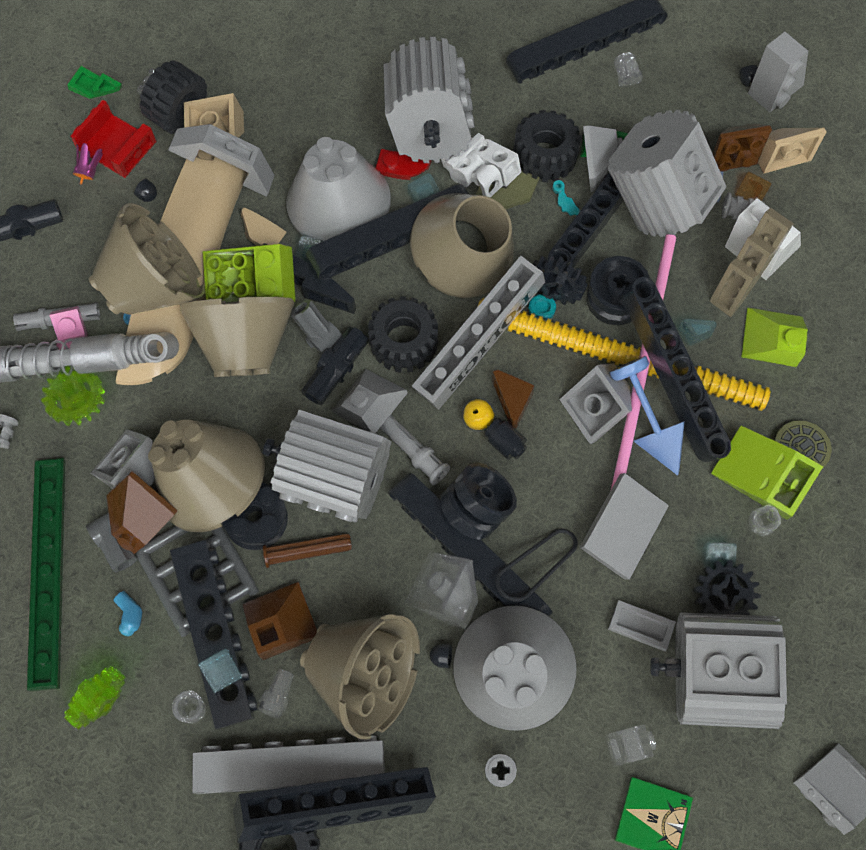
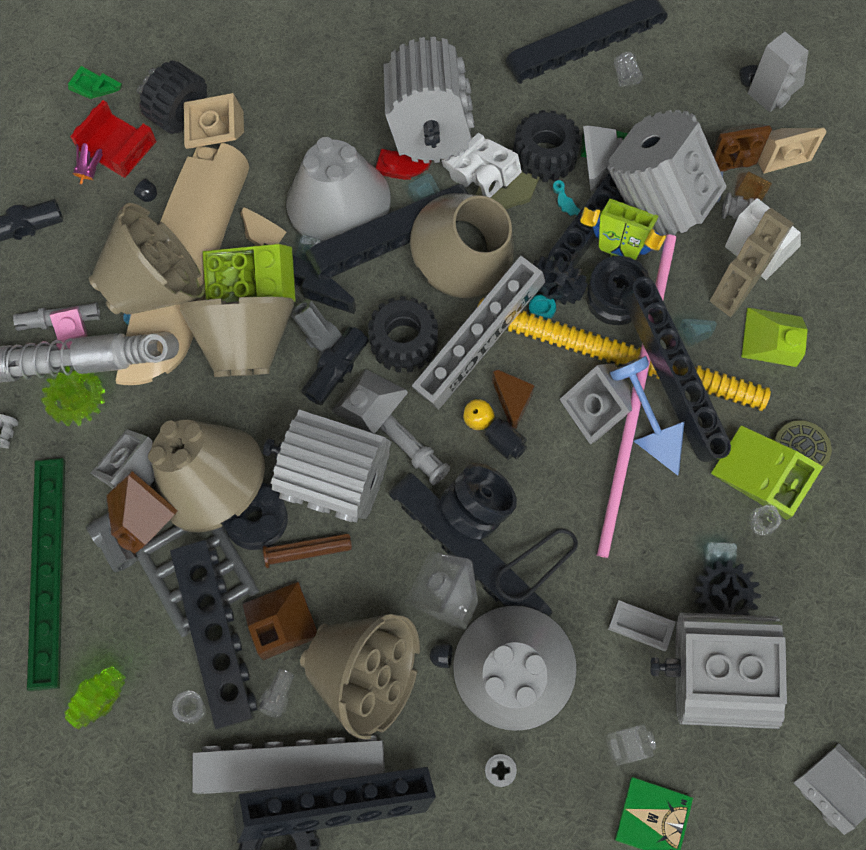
(131, 614): dark azure arm -> none
(220, 670): clear light blue slope -> none
(227, 148): light grey slope -> none
(623, 229): none -> lime torso
(624, 526): light grey tile -> none

